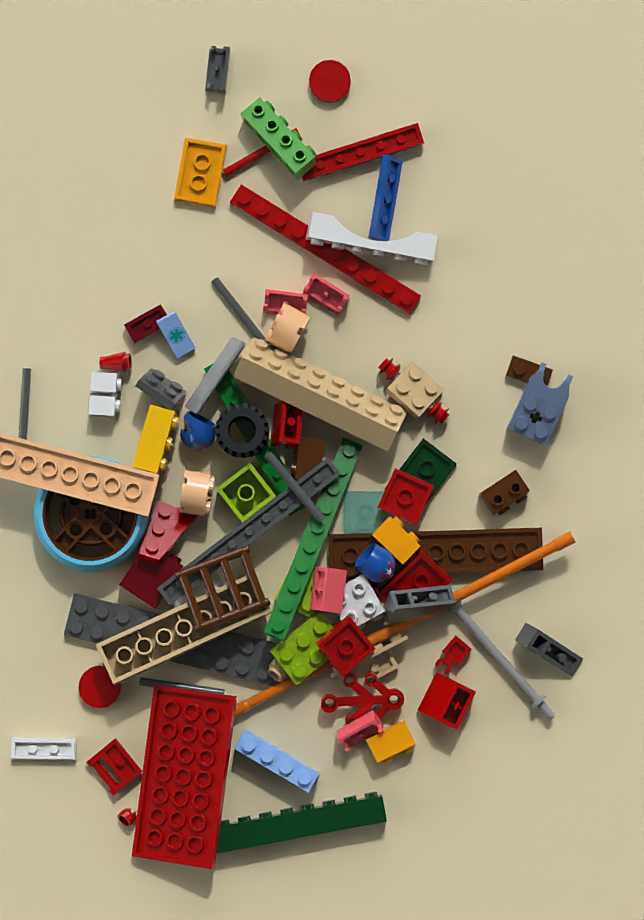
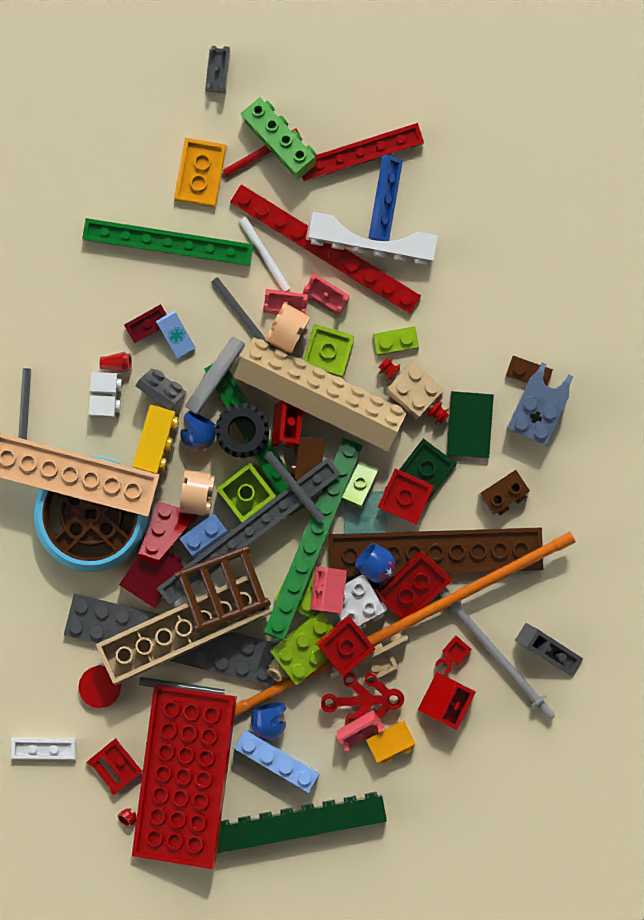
(167, 242): none -> green plate
(204, 536): none -> medium blue slope
(264, 254): none -> white bar
(266, 721): none -> blue helmet
(329, 81): red tile -> none
(329, 349): none -> lime plate
(360, 484): none -> plate
(396, 340): none -> lime plate
(396, 539): light orange brick -> none
(417, 602): dark grey slope -> none
(470, 424): none -> dark green tile

